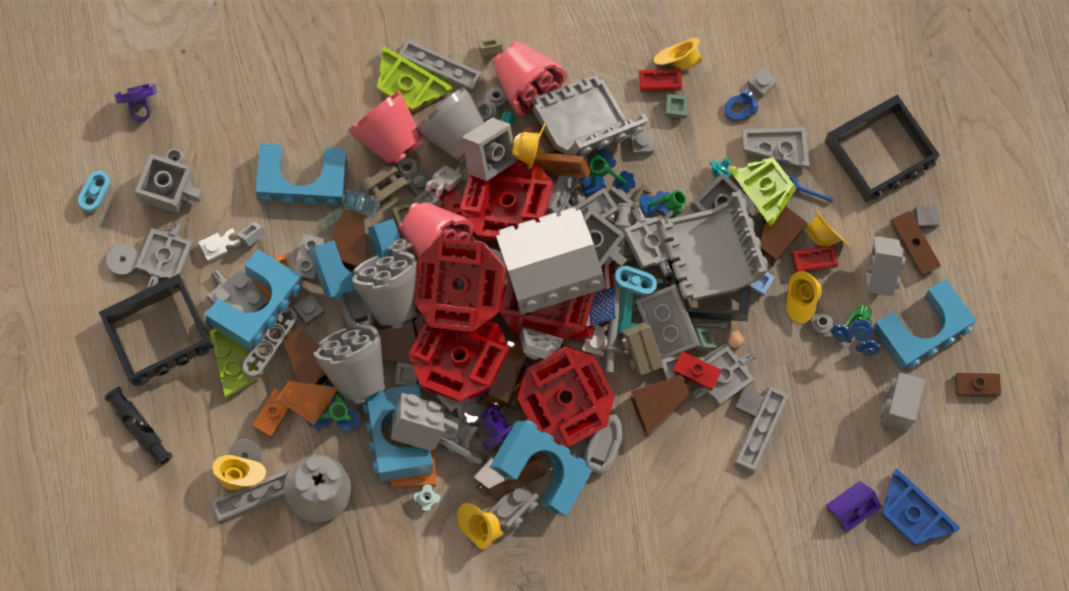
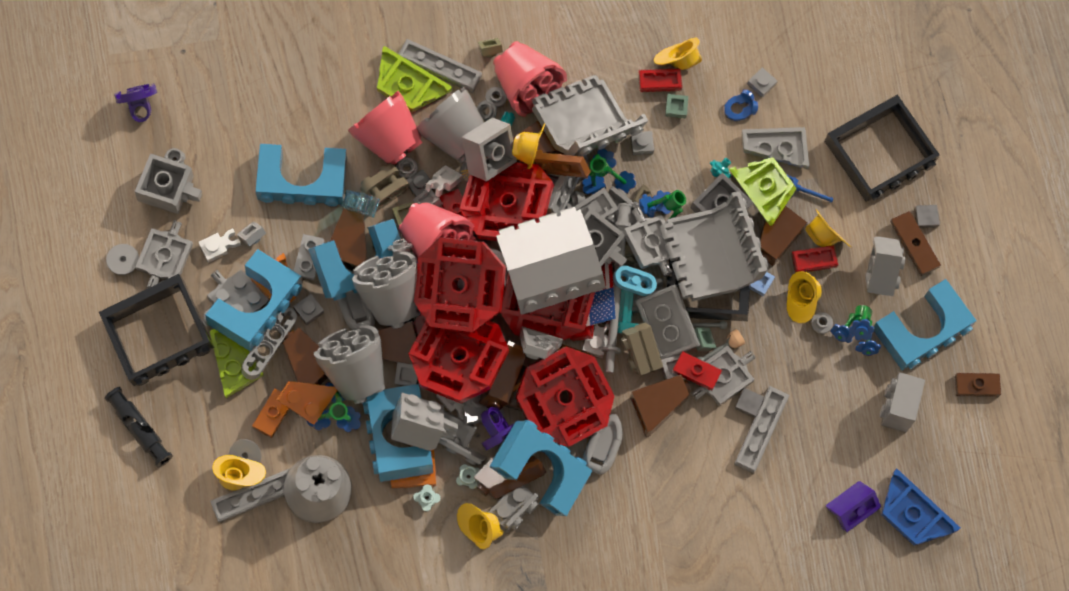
(93, 192): medium azure plate -> none
(463, 480): none -> light aqua plate

